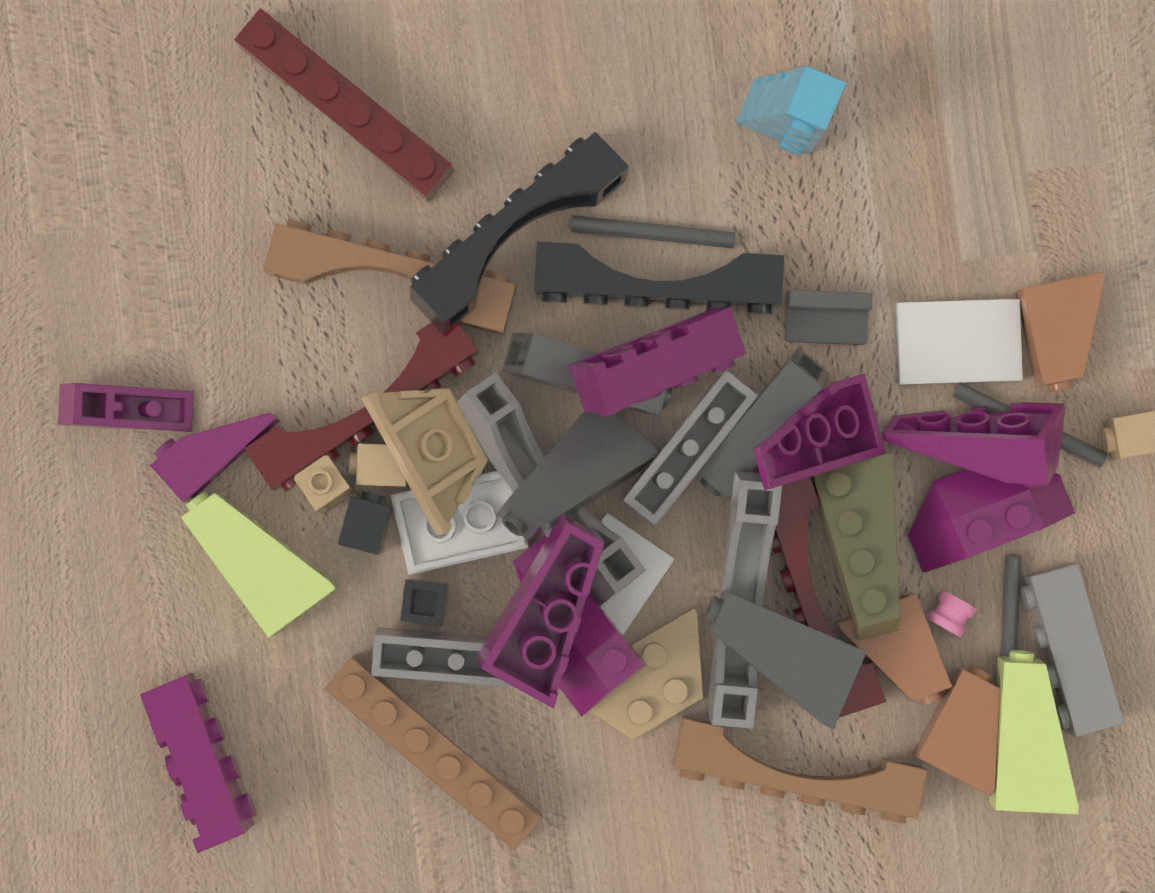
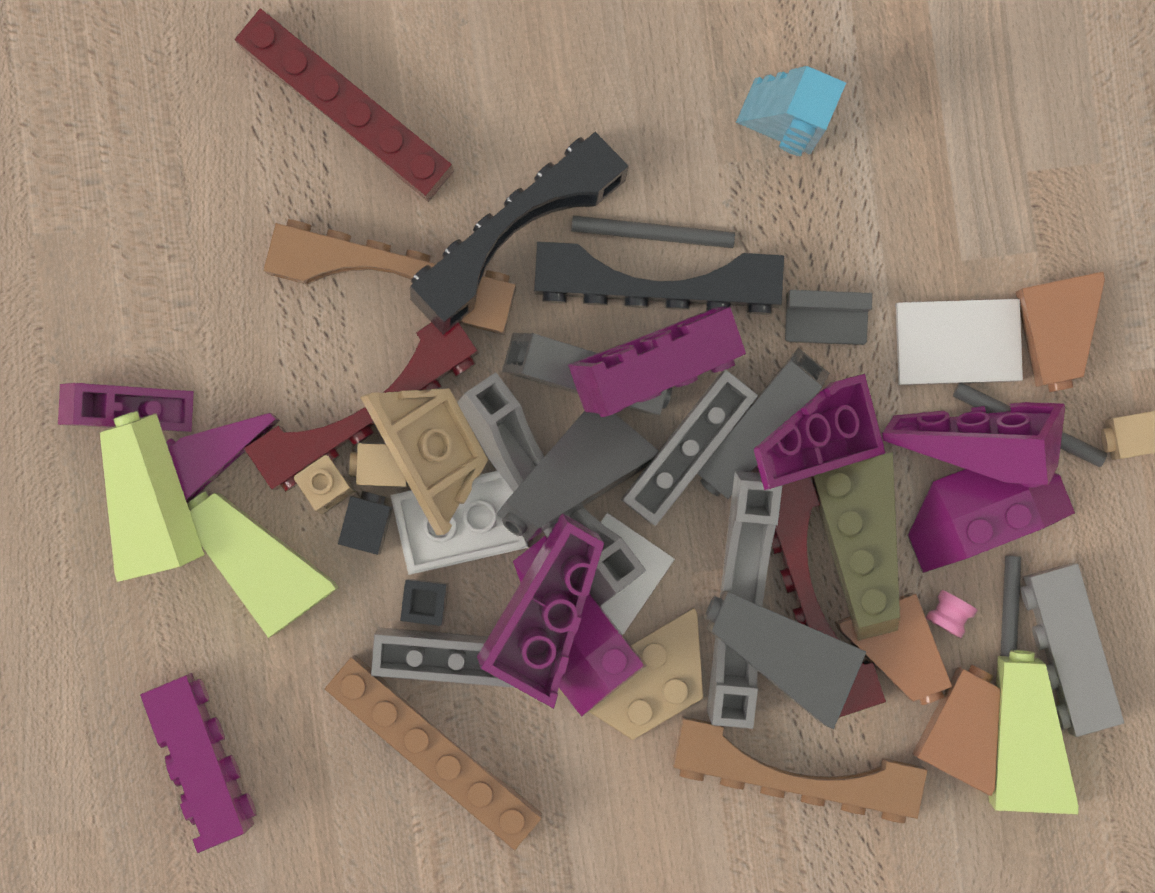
(145, 500): none -> yellowish green slope

